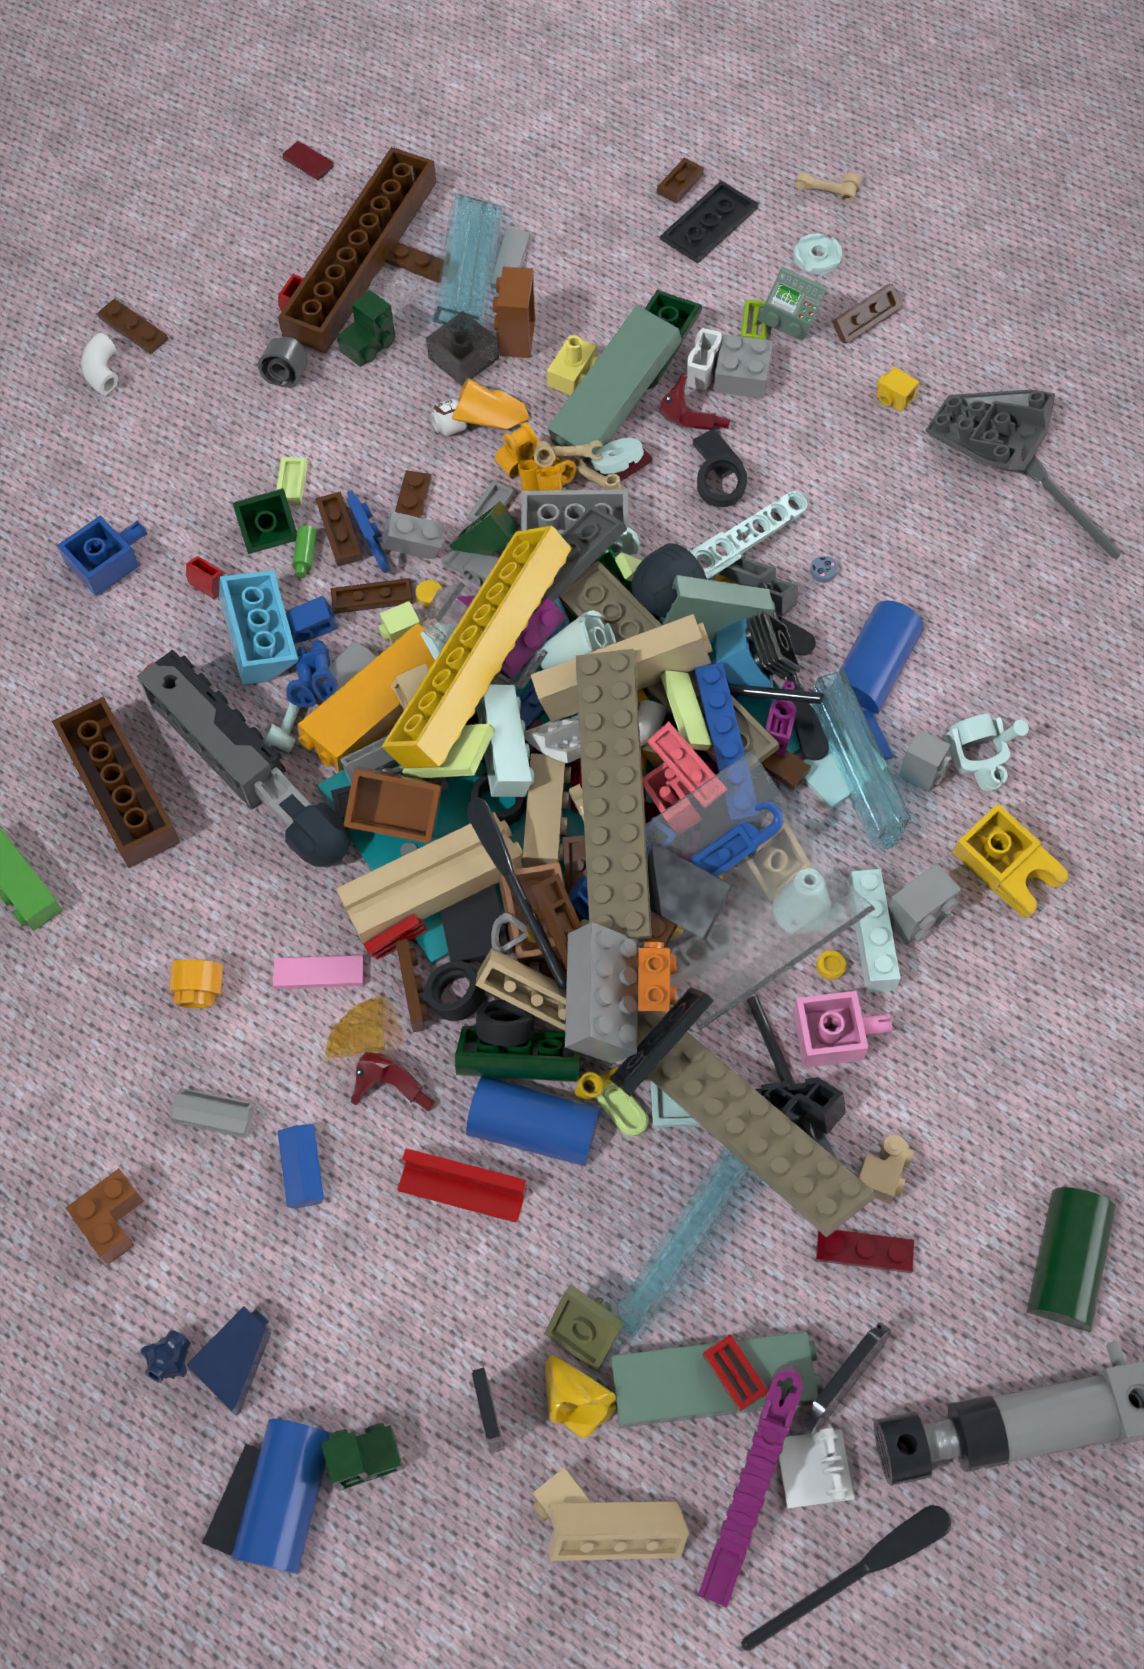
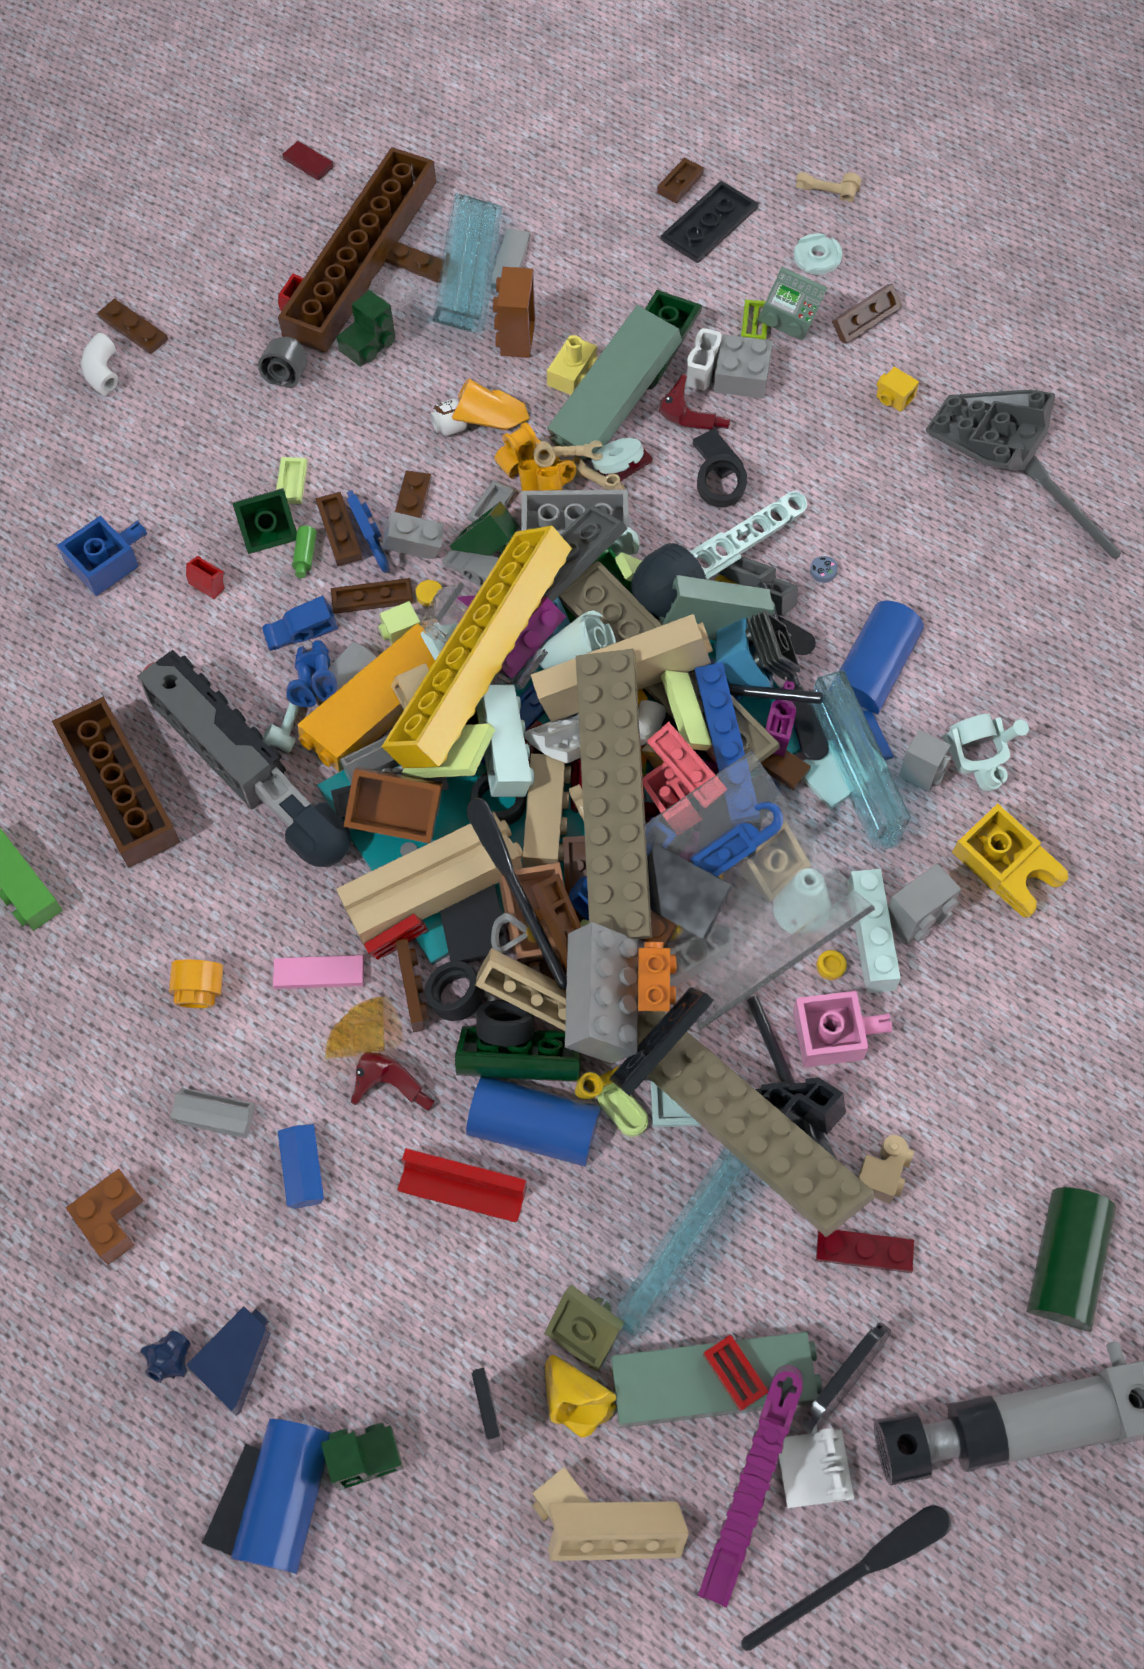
(257, 626): medium azure slope -> none
(462, 348): clear smoke brick -> none

